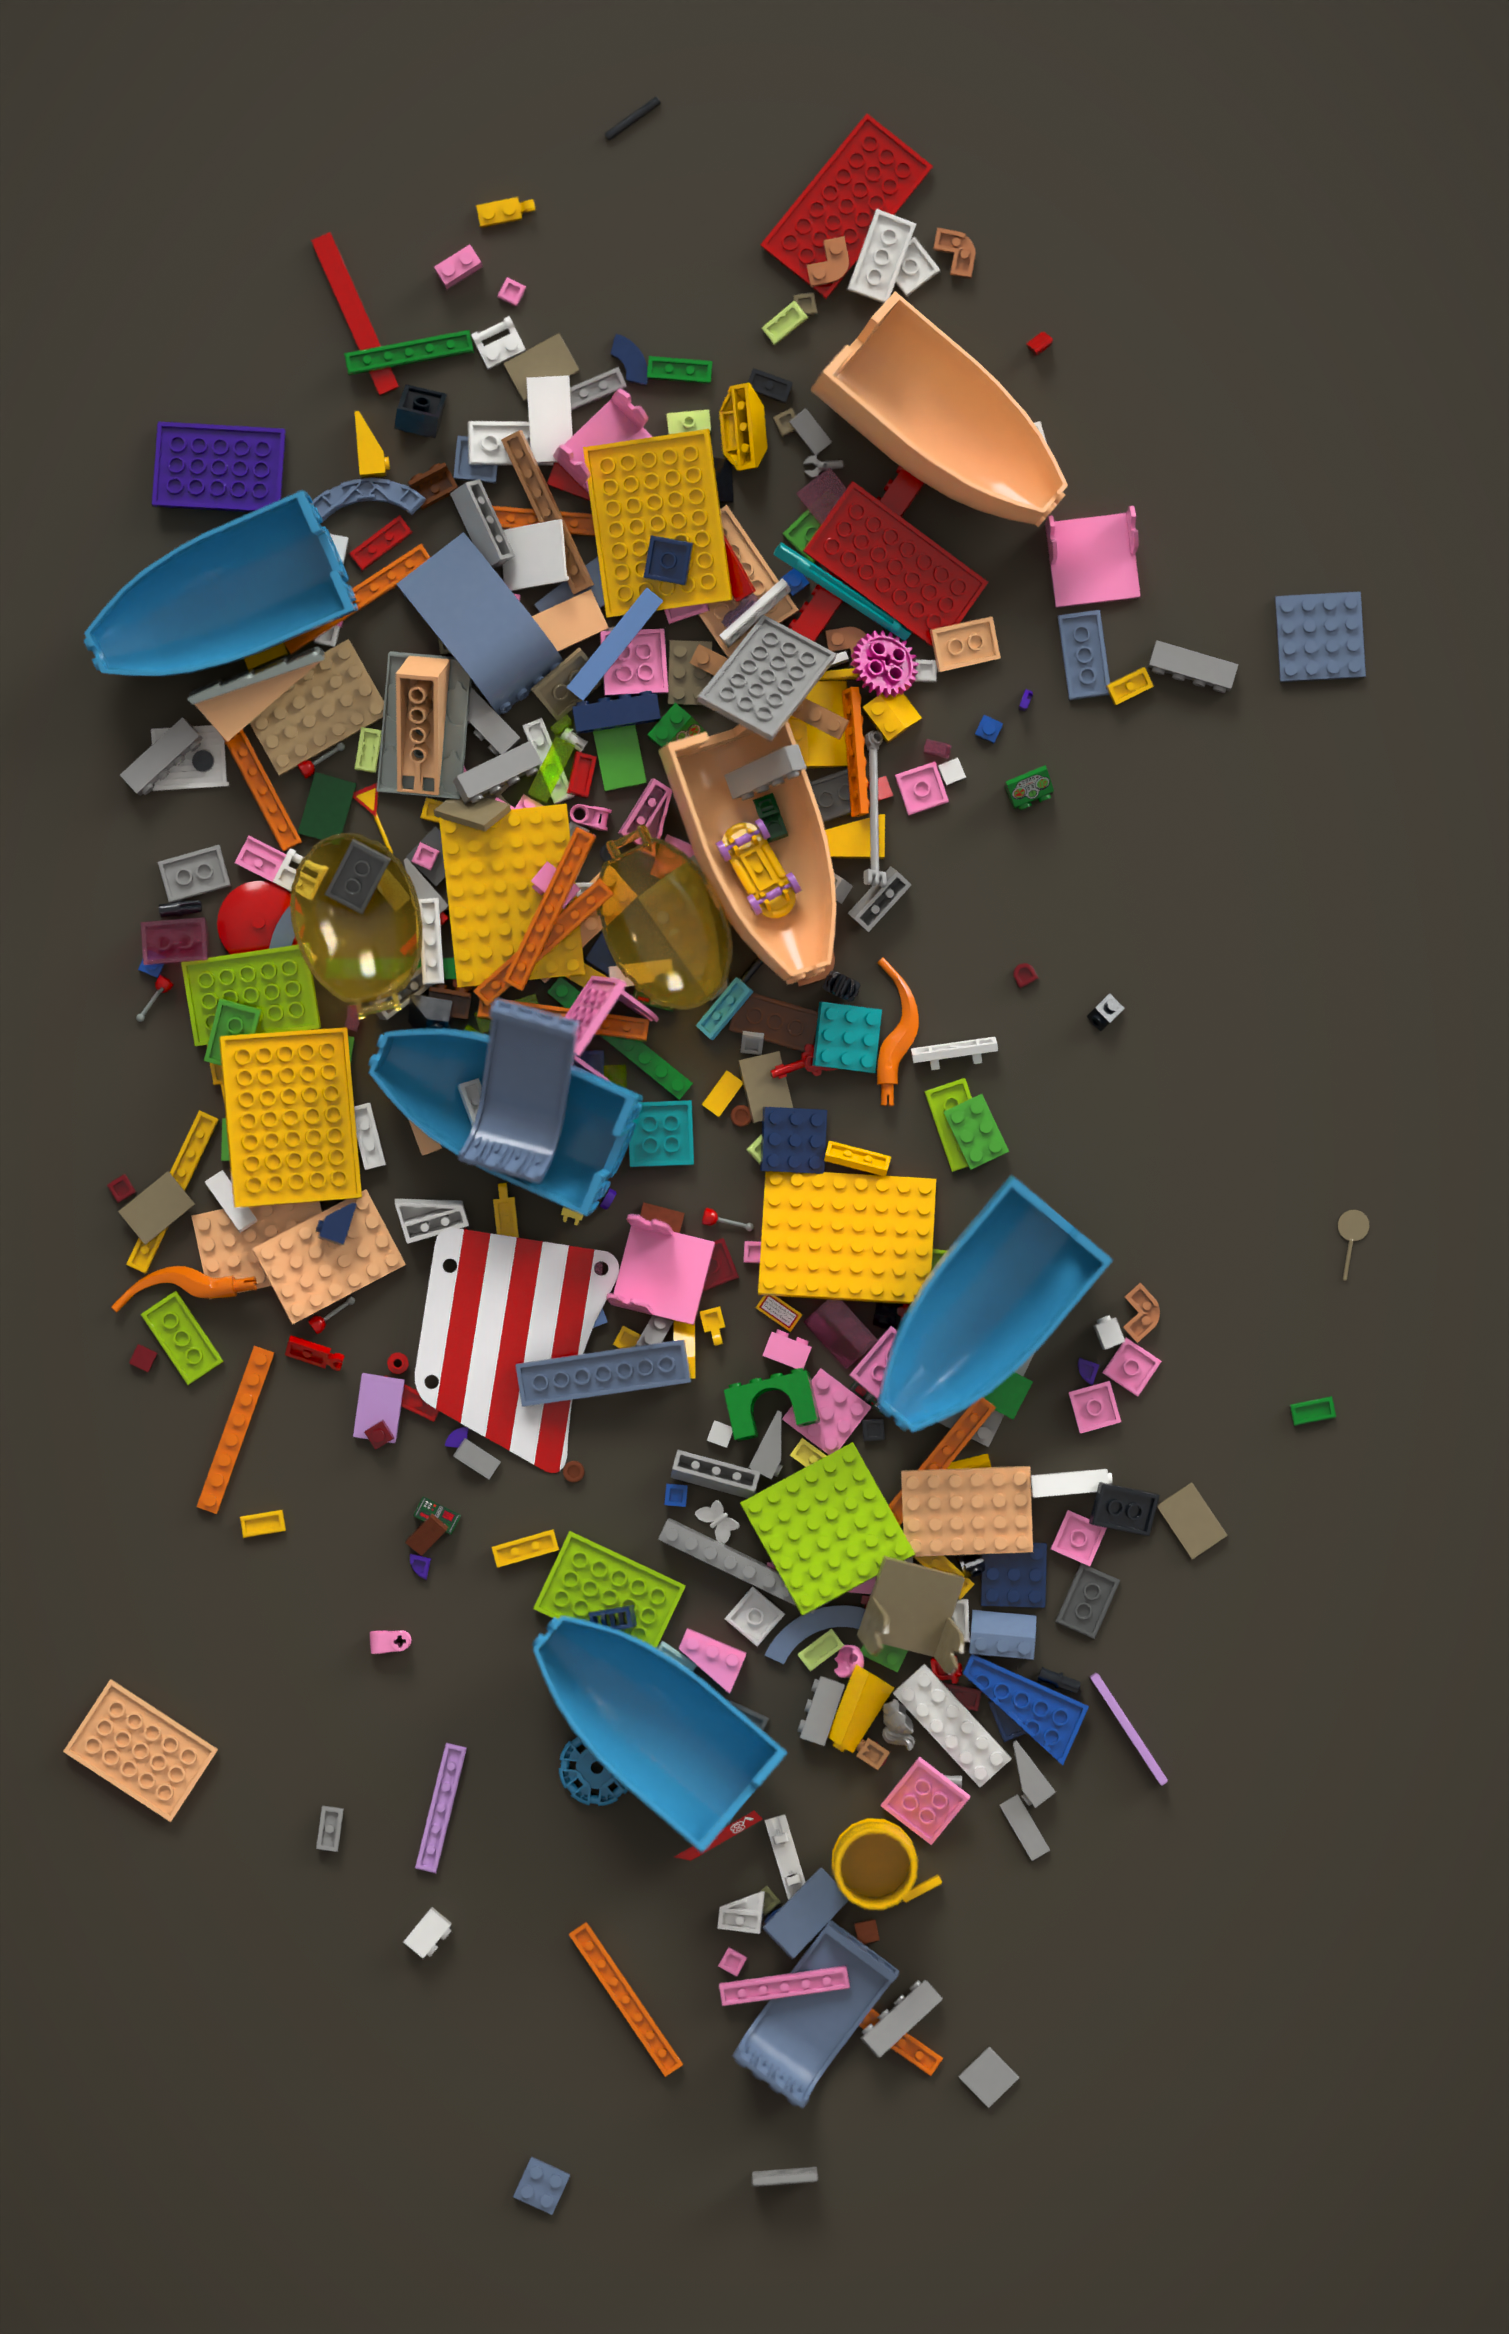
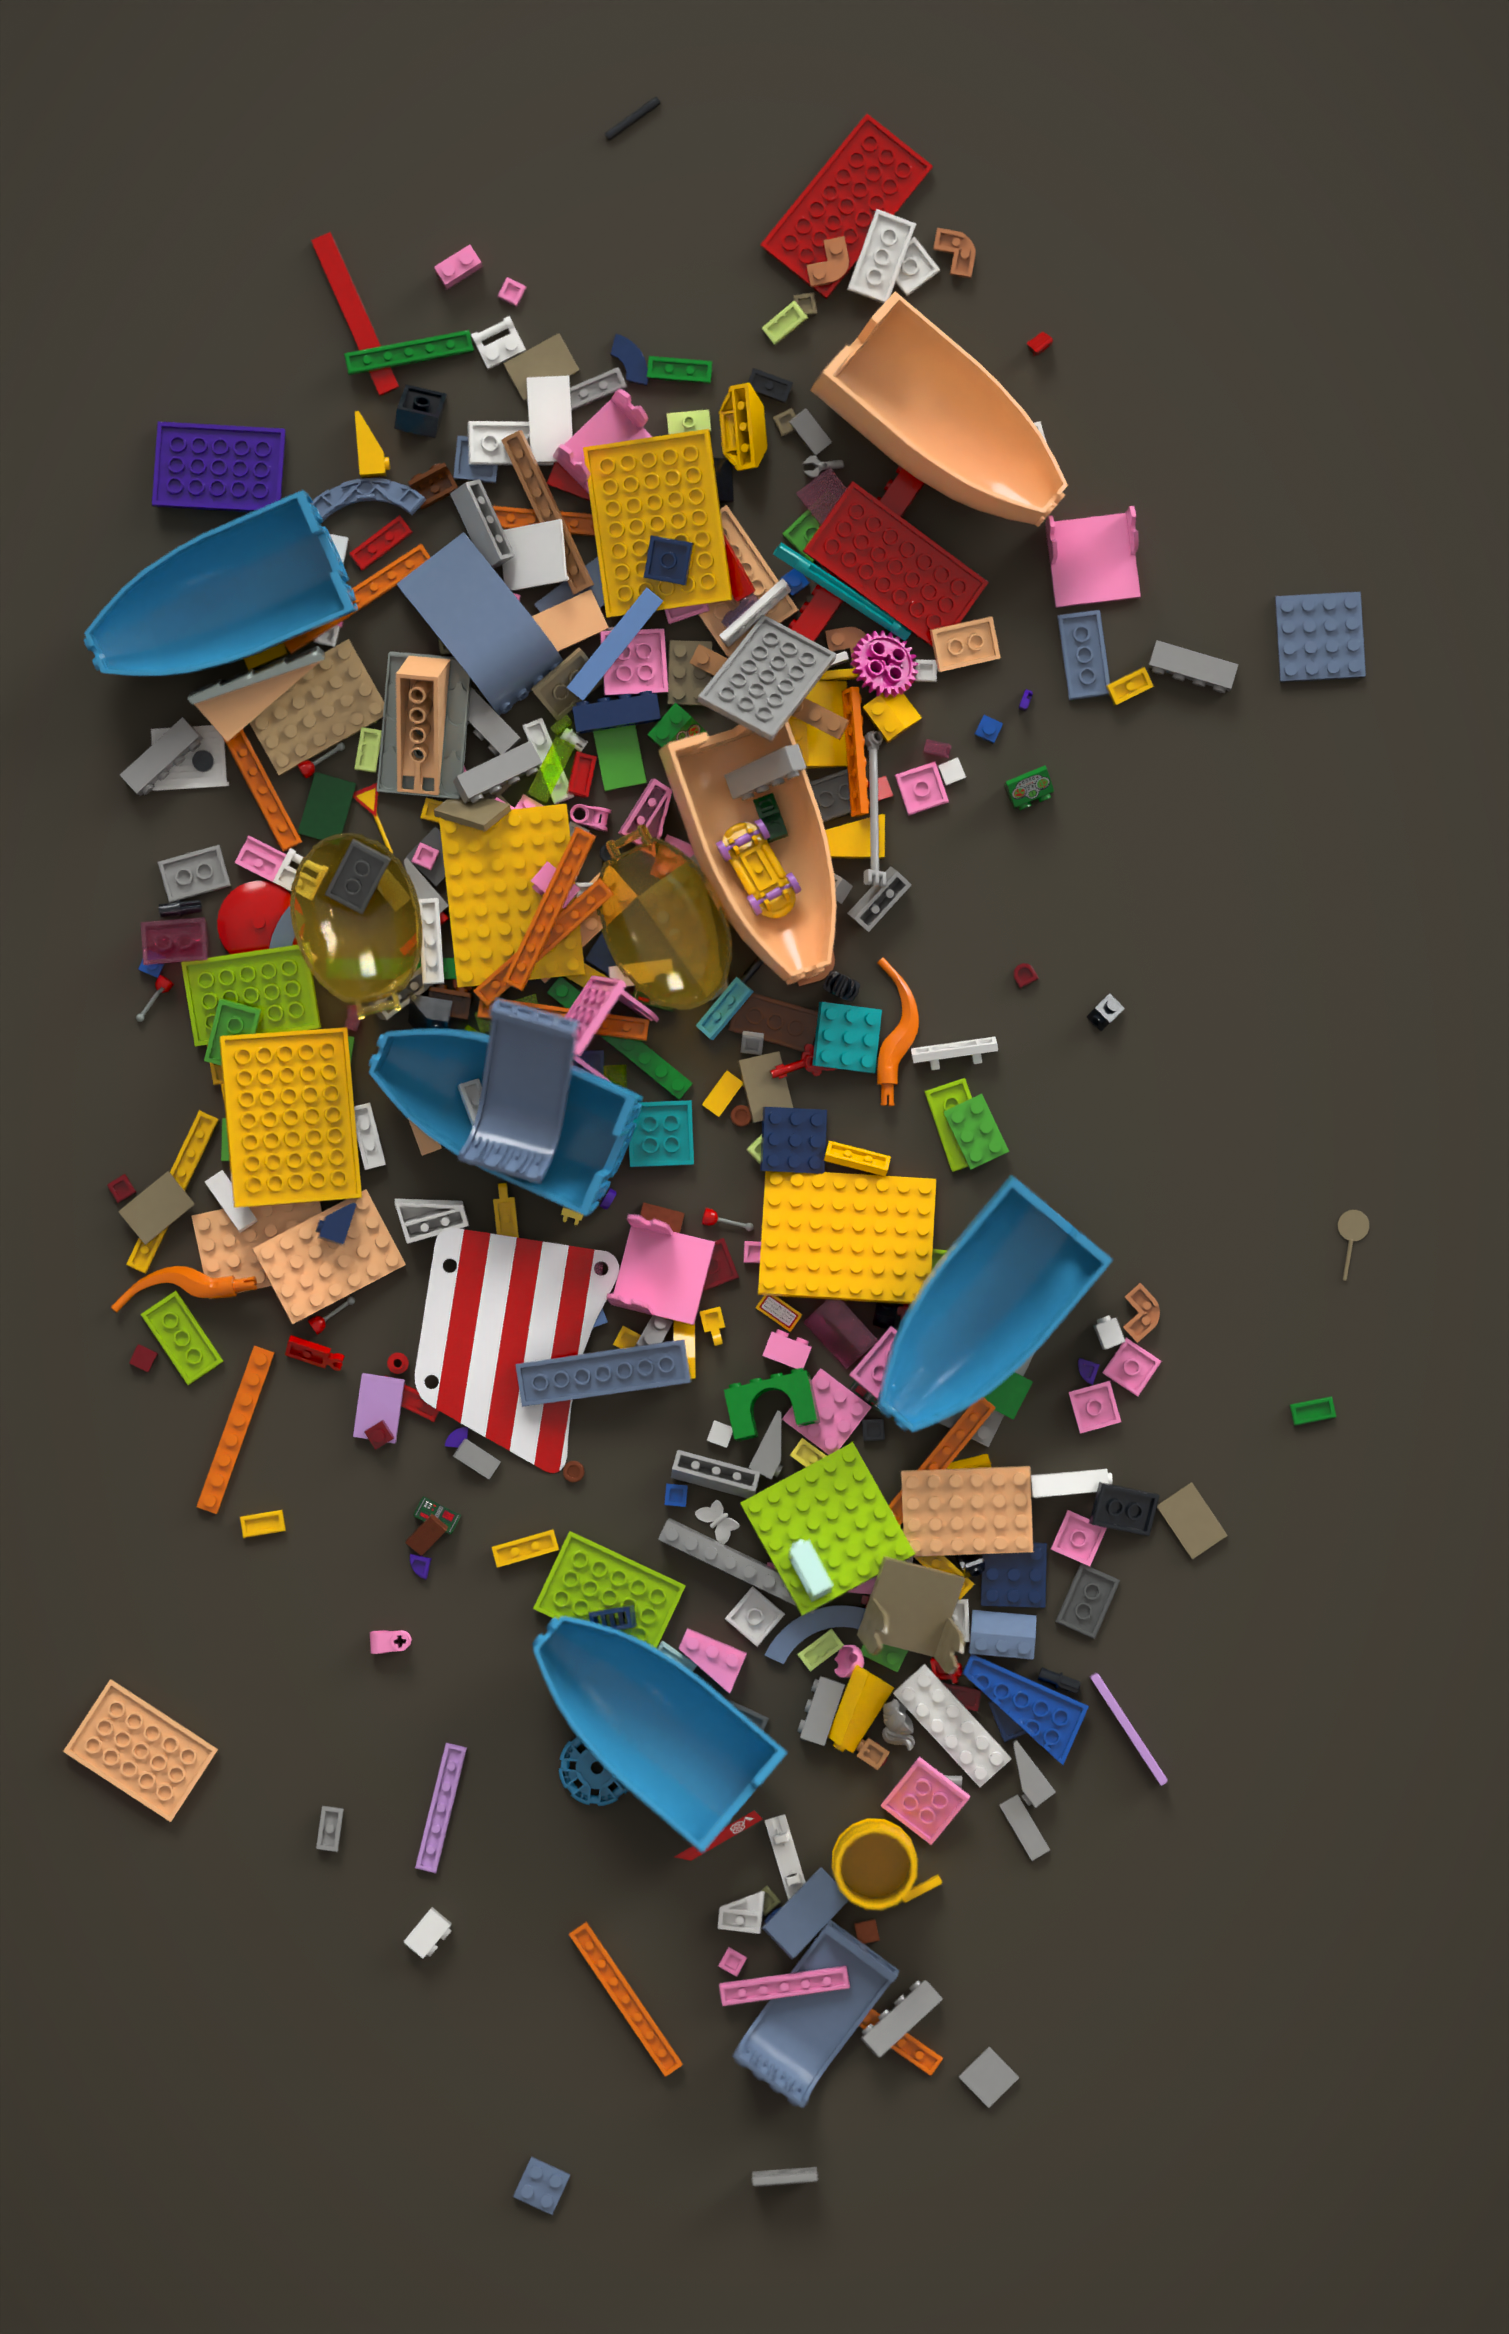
(503, 211): yellow plate -> none
(809, 1569): none -> light aqua window

